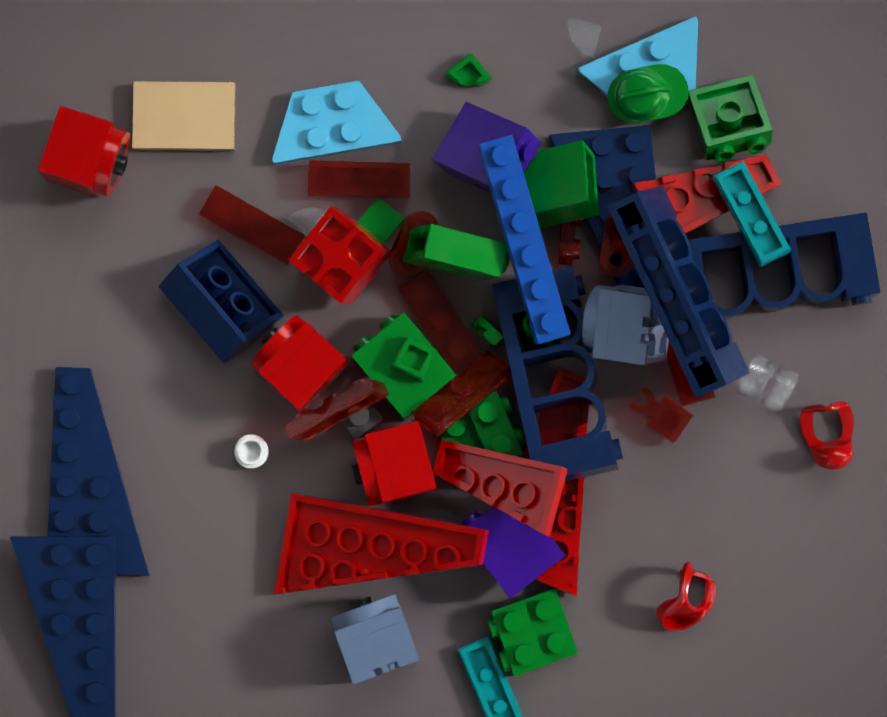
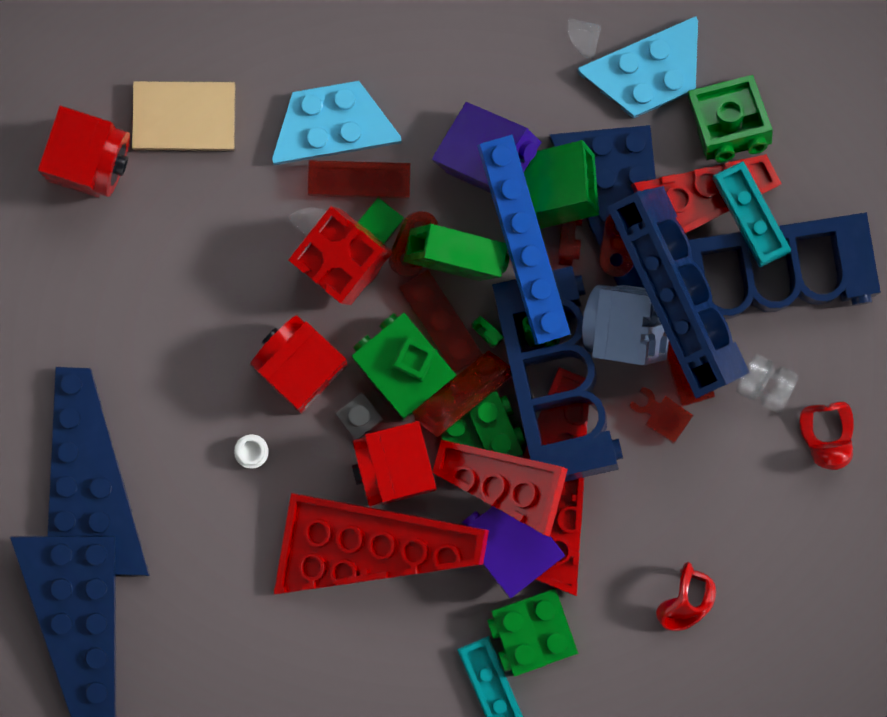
(220, 300): dark blue slope -> none
(251, 224): clear red plate -> none
(336, 409): clear red plate -> none
(374, 638): sand blue piece -> none
(468, 73): green tile -> none
(647, 93): green piece -> none

